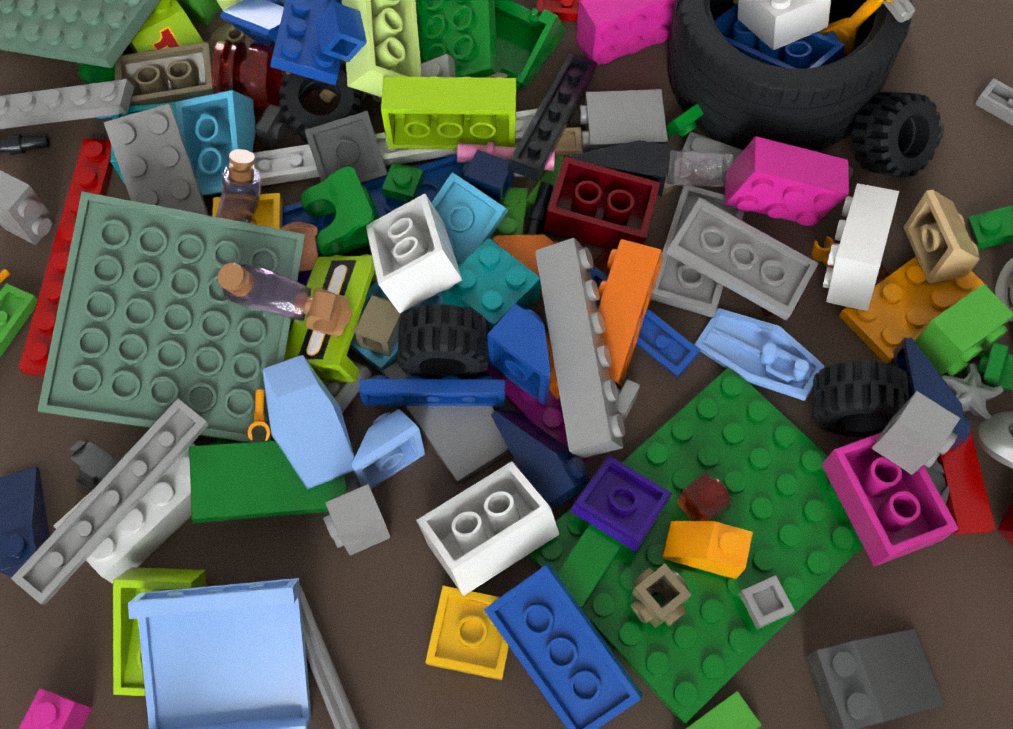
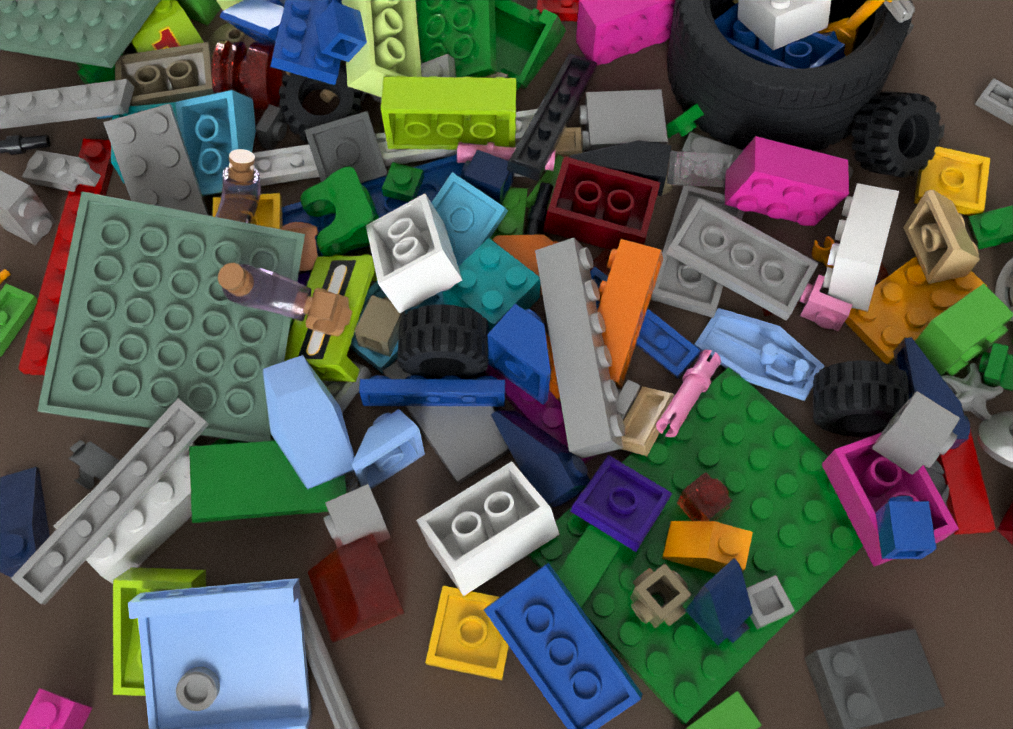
(59, 171): none -> light grey hinge
(197, 688): none -> light grey tile
(259, 415): light orange hand -> none
(354, 588): none -> clear red slope
(642, 419): none -> tan tile
(694, 383): none -> bright pink pin
(723, 605): none -> dark blue slope
(822, 308): none -> bright pink bracket
(905, 529): none -> blue brick
(958, 177): none -> yellow plate

